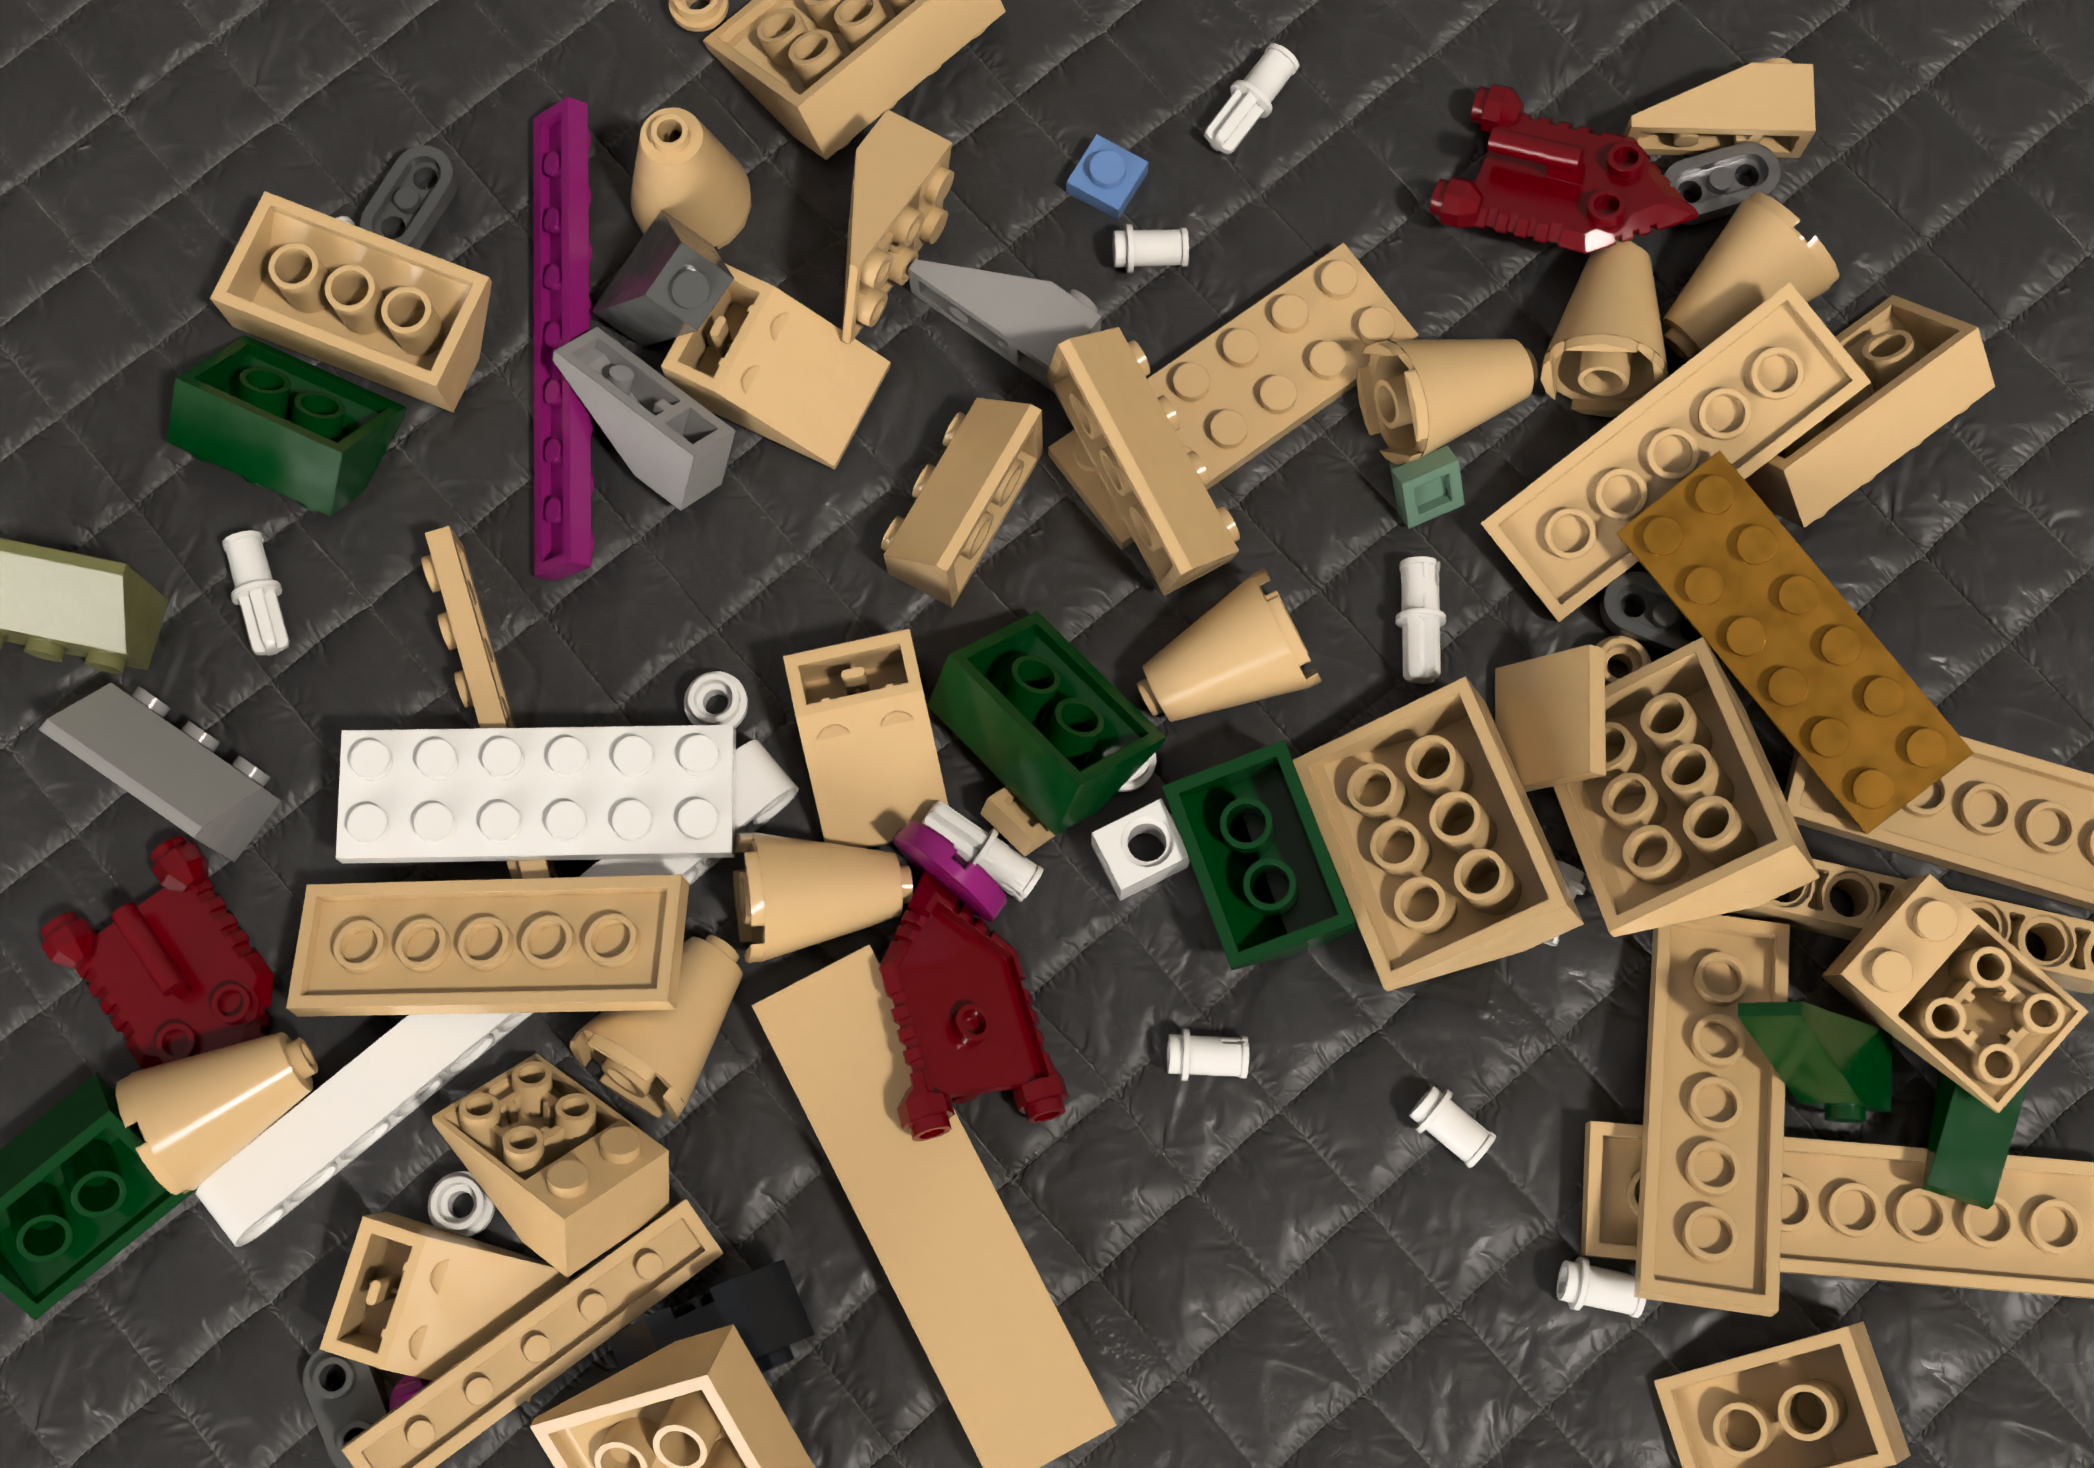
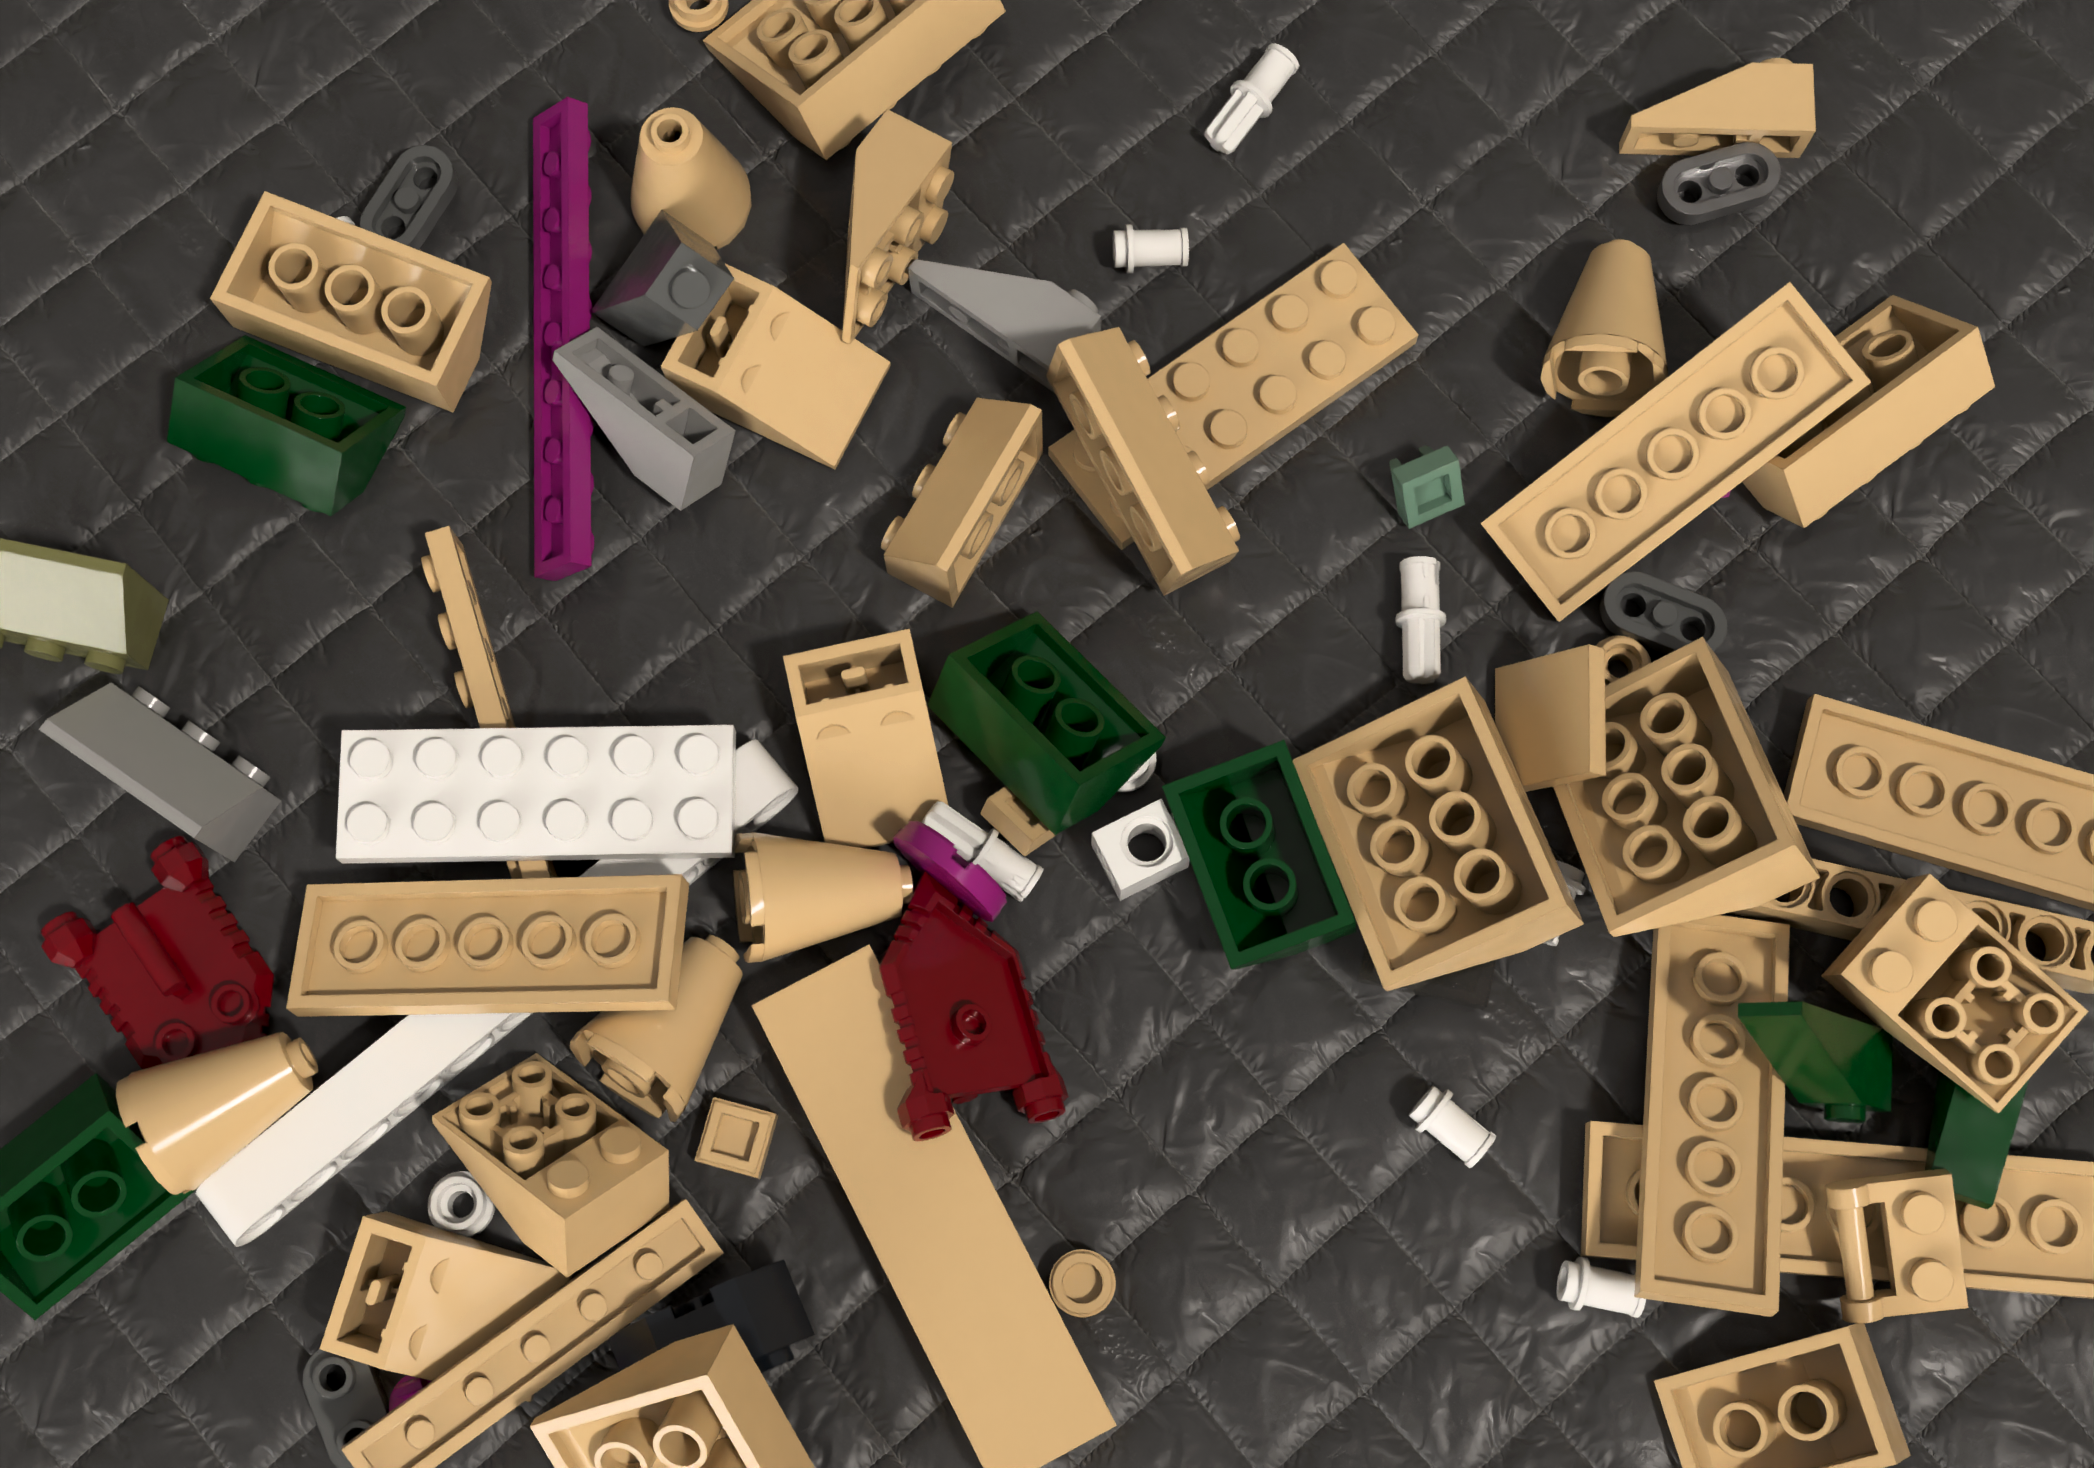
(256, 592): white axle -> none
(714, 684): white plate -> none
(736, 1138): none -> tan tile
(1082, 1283): none -> tan tile
(1107, 177): medium blue plate -> none
(1207, 1055): white pin -> none
(1229, 657): tan cone -> none
(1439, 389): tan cone -> none
(1558, 181): dark red shield -> none
(1743, 269): tan cone -> none
(1794, 643): pearl gold plate -> none
(1919, 1244): none -> tan plate

